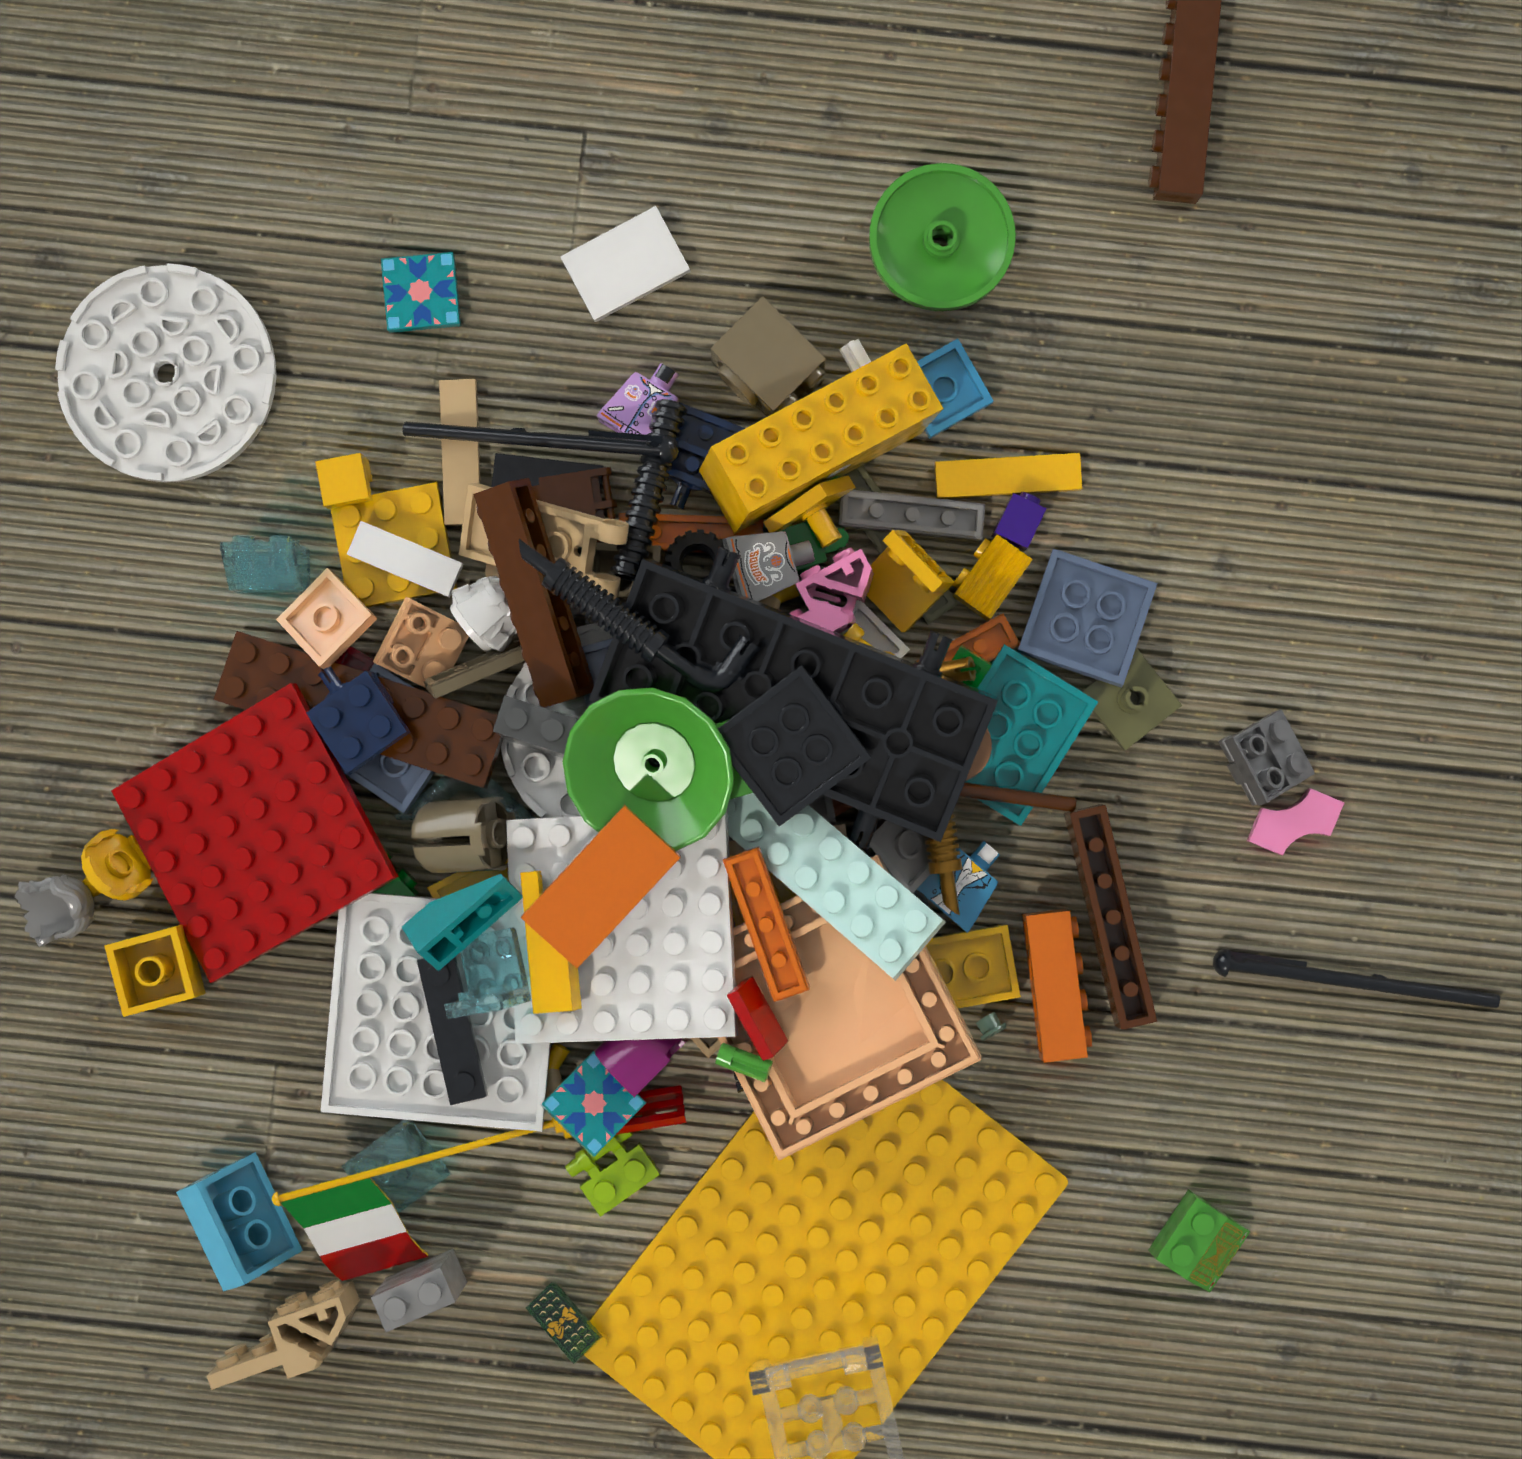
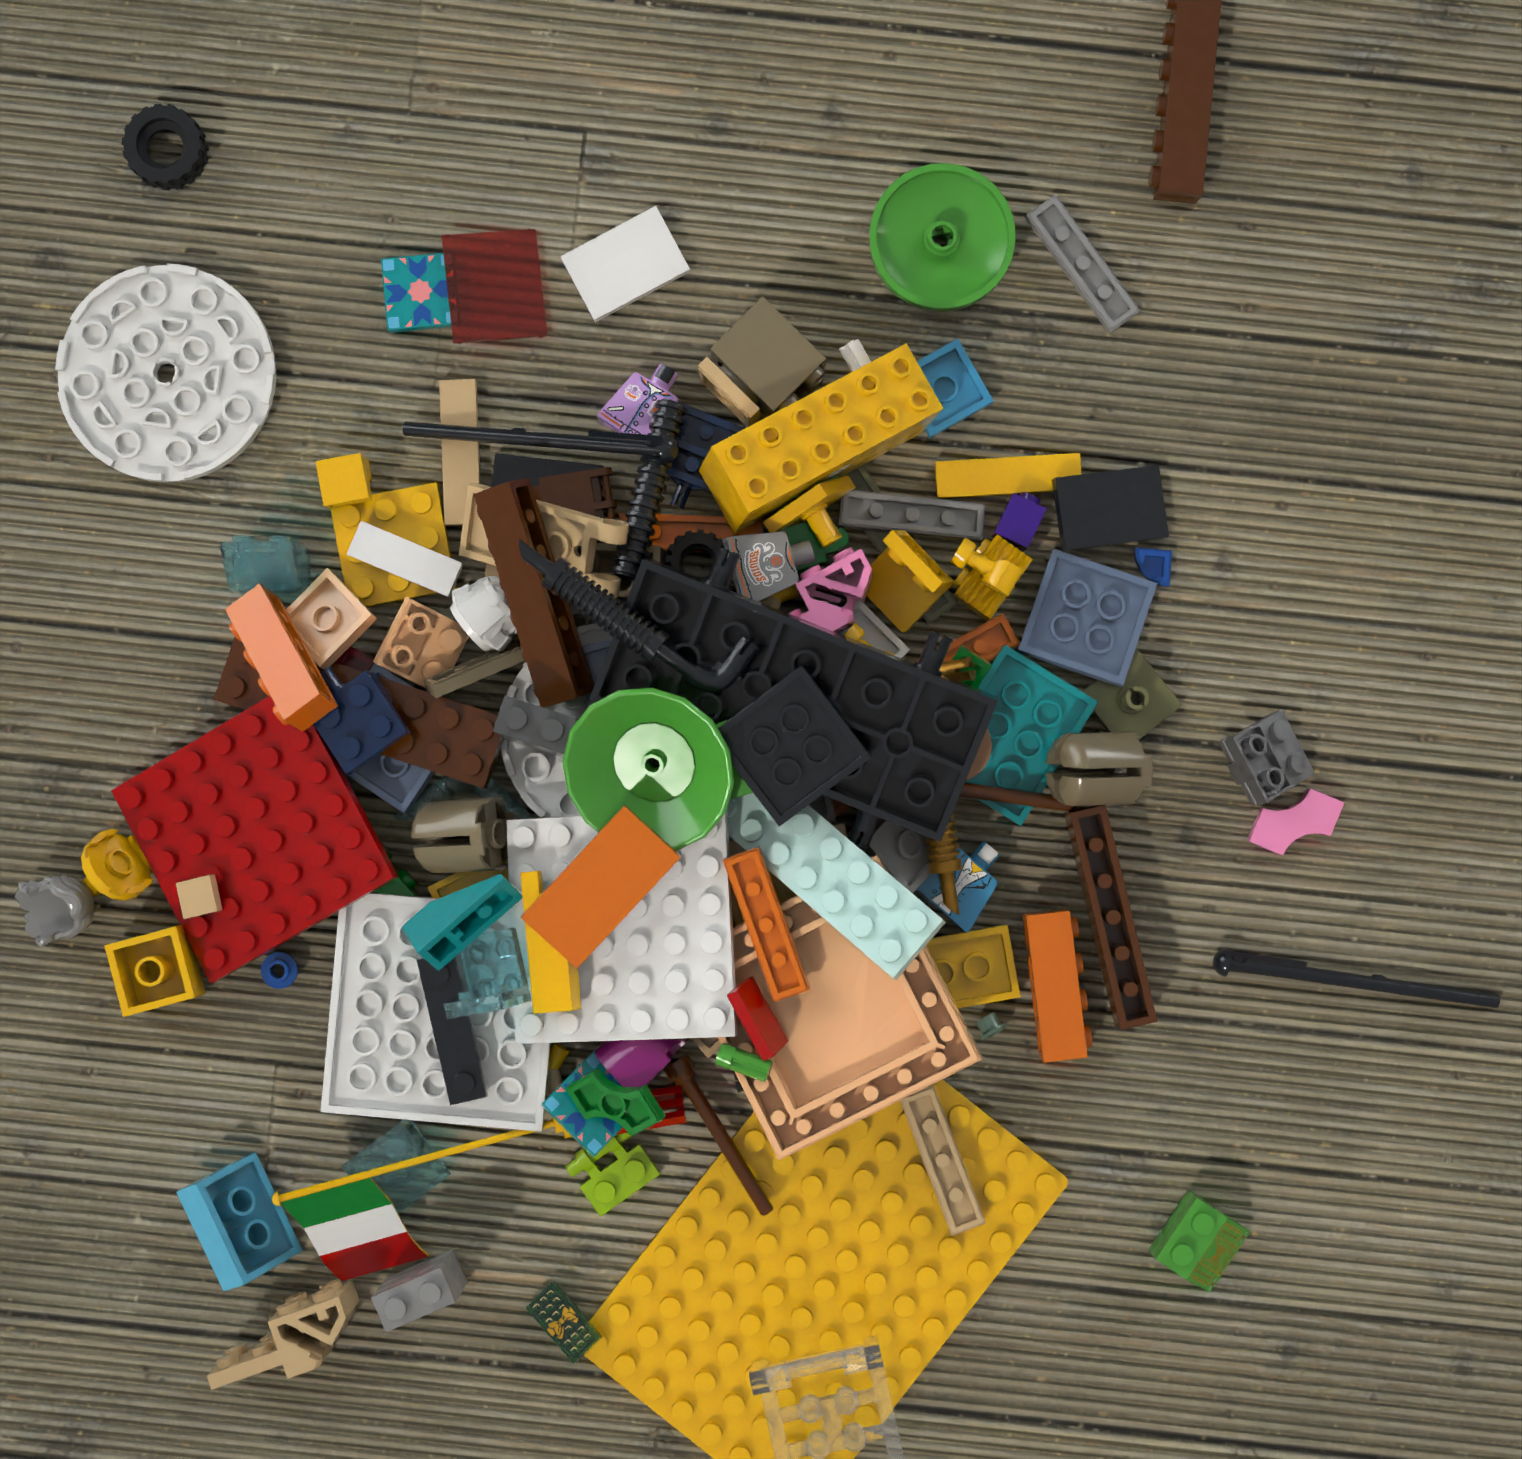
(161, 118): none -> black tyre
(199, 896): none -> tan tile
(280, 658): none -> orange brick
(290, 967): none -> blue plate
(494, 286): none -> clear red piece
(629, 1106): none -> green tile
(682, 1074): none -> reddish brown piece
(728, 393): none -> tan tile
(942, 1160): none -> tan tile
(996, 575): none -> yellow leg
(1082, 264): none -> light grey tile
(1106, 757): none -> dark tan cylinder
(1110, 508): none -> black tile
(1154, 565): none -> blue tile

